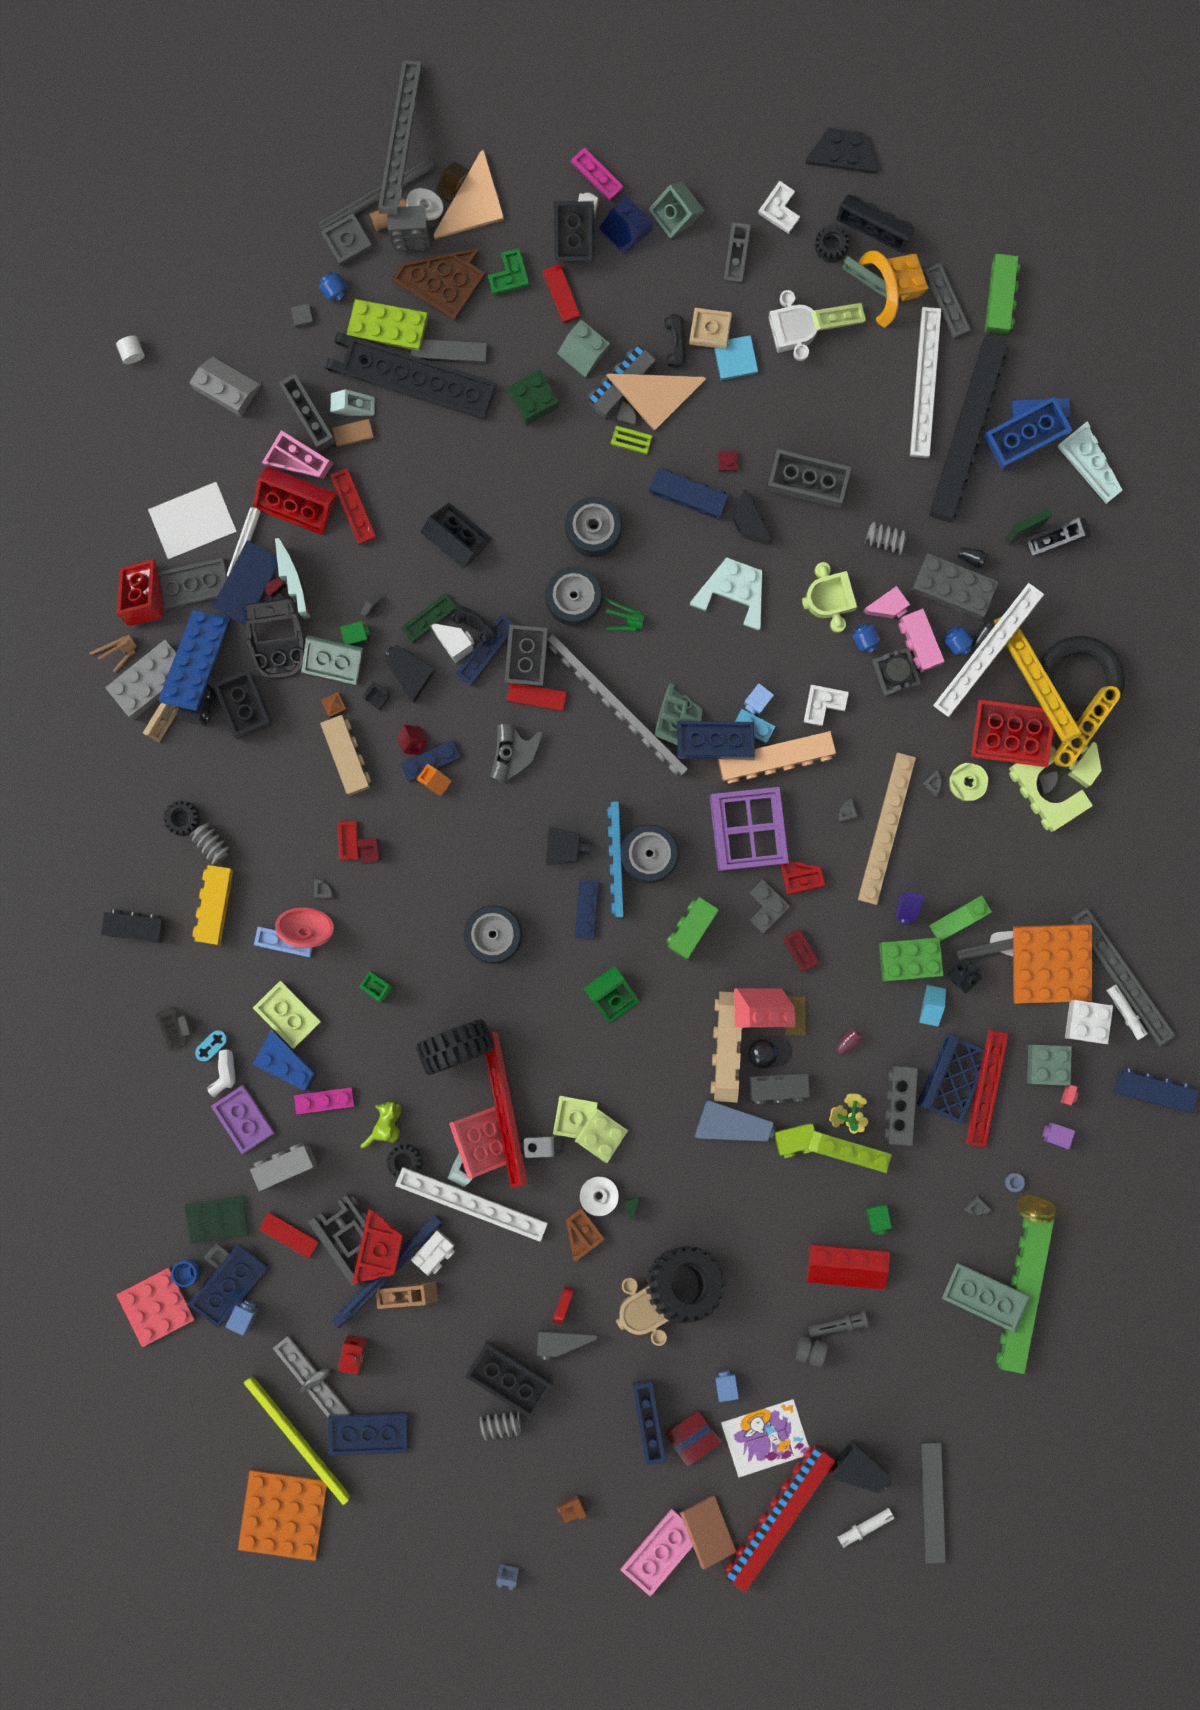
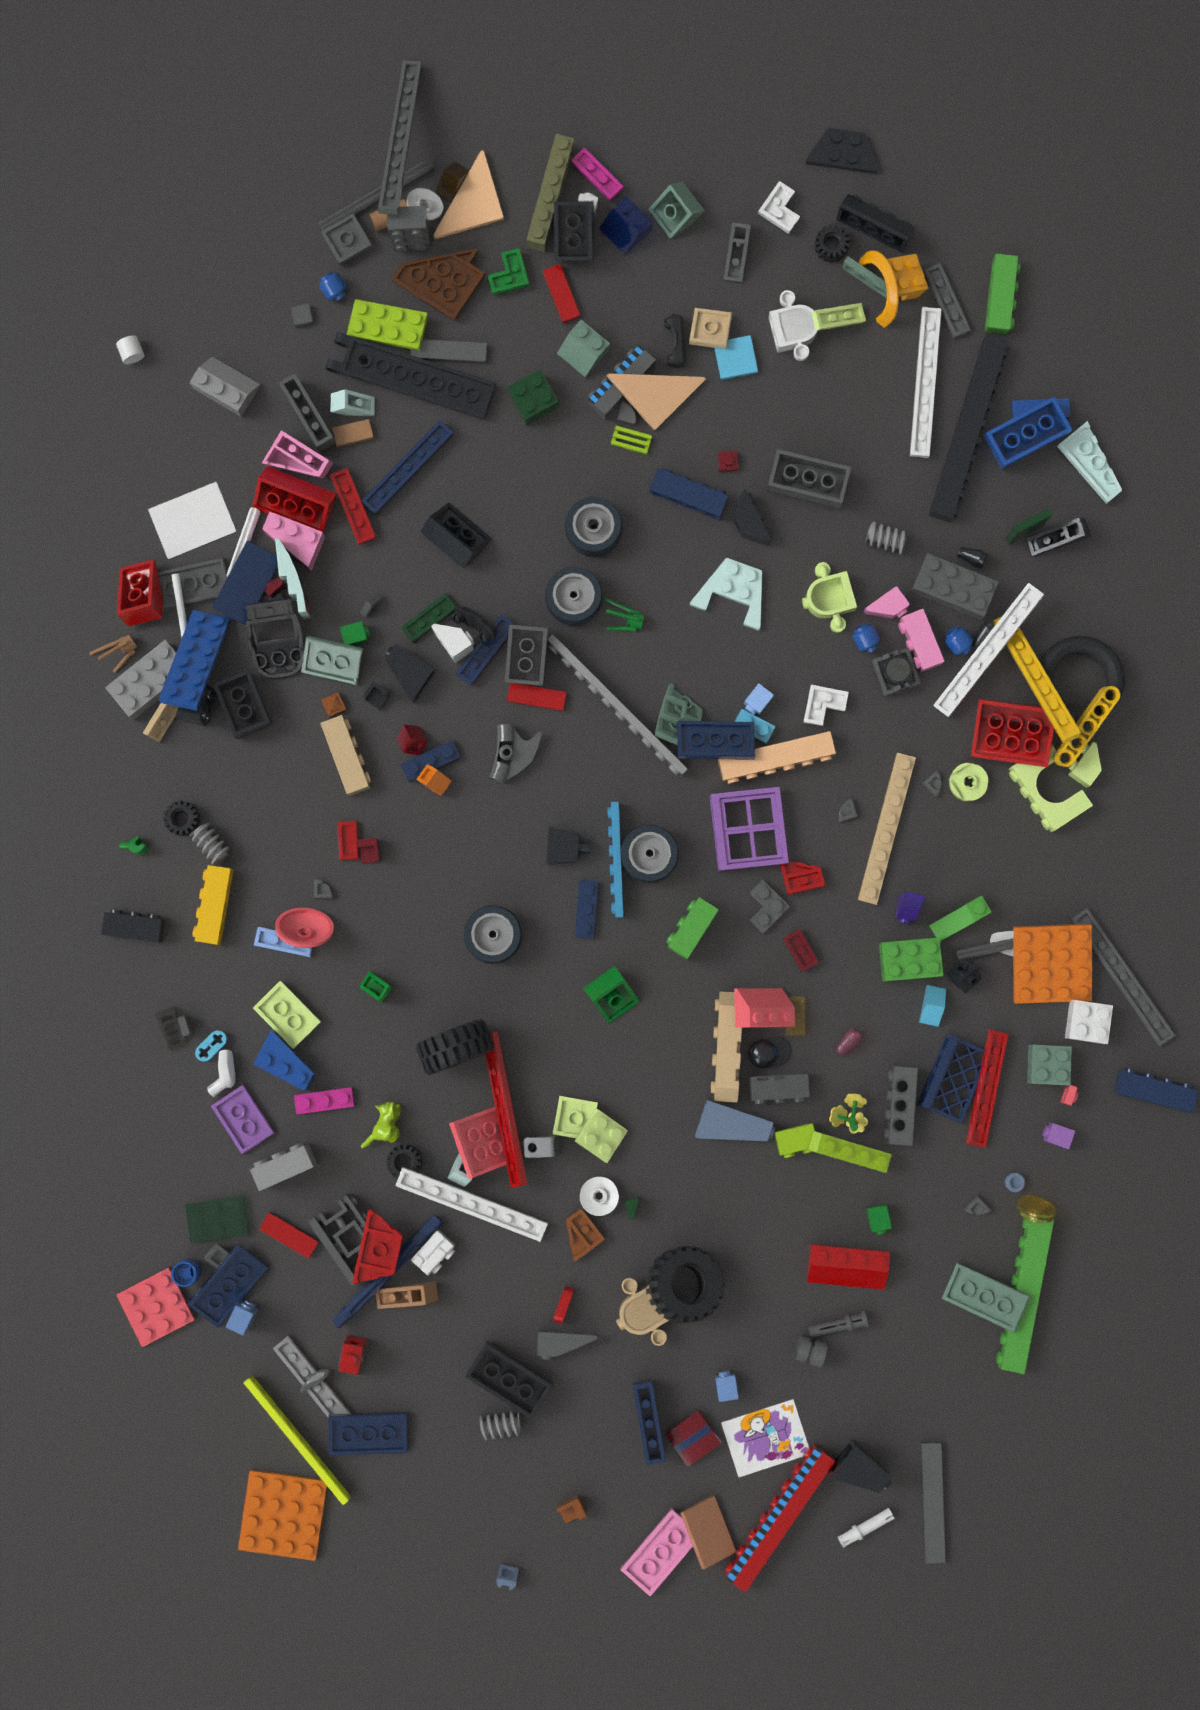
(135, 846): none -> green piece
(179, 602): none -> white bar
(298, 539): none -> bright pink wedge
(407, 467): none -> dark blue plate
(550, 191): none -> olive brick
(1048, 781): dark grey tile -> none
(1128, 1014): white pin -> none

